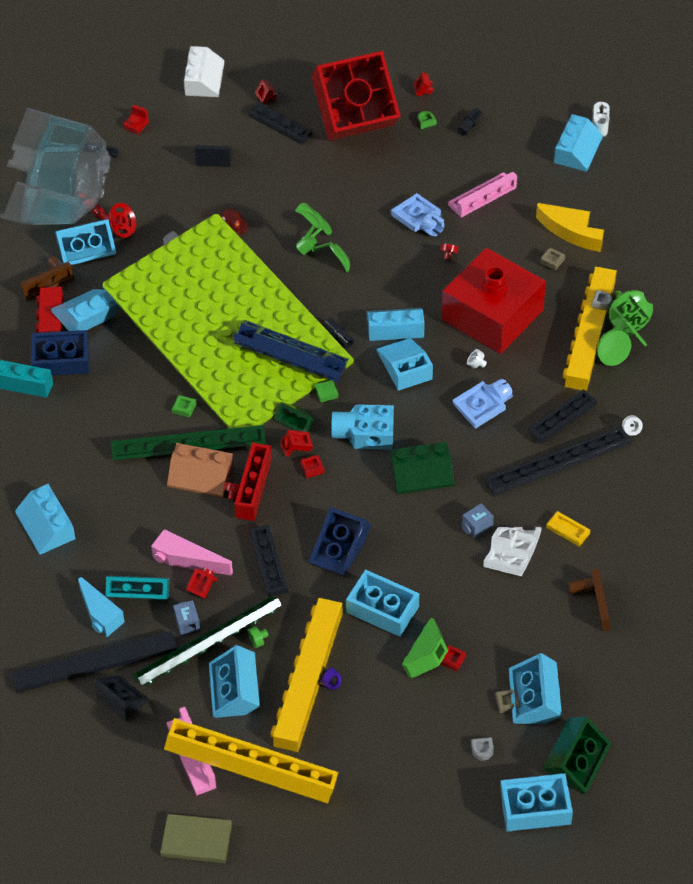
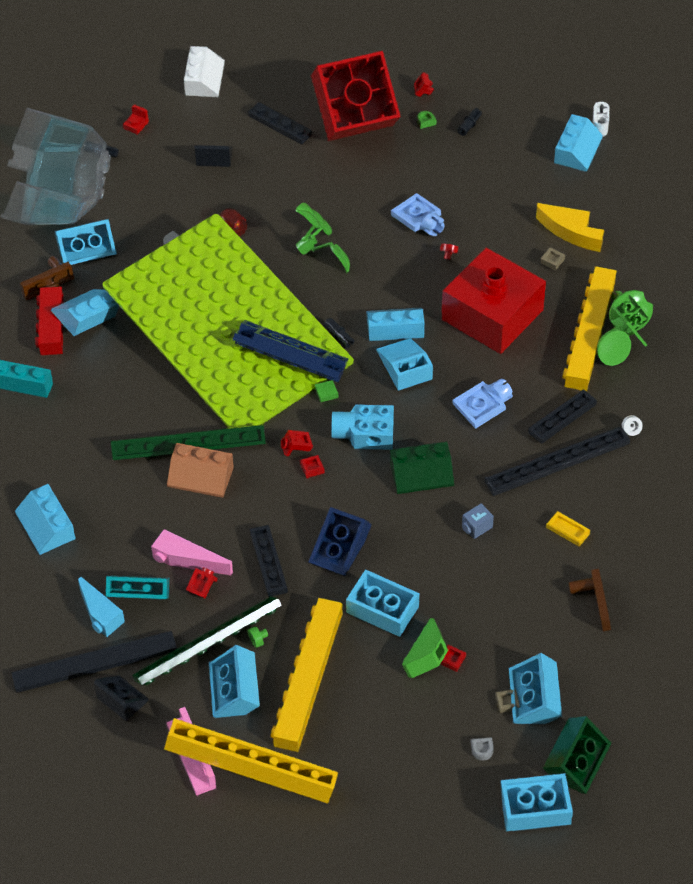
(61, 352): dark blue slope -> none
(118, 220): red dish -> none
(184, 406): bright green tile -> none
(186, 618): sand blue brick -> none
(196, 838): olive tile -> none
(232, 488): red tile -> none
(253, 482): red brick -> none
(265, 92): red tile -> none
(294, 417): dark green slope -> none
(328, 677): dark purple tile -> none
(476, 359): white tile -> none
(483, 193): bright pink fence -> none
(512, 549): white slope -> none
(602, 300): light grey tile -> none

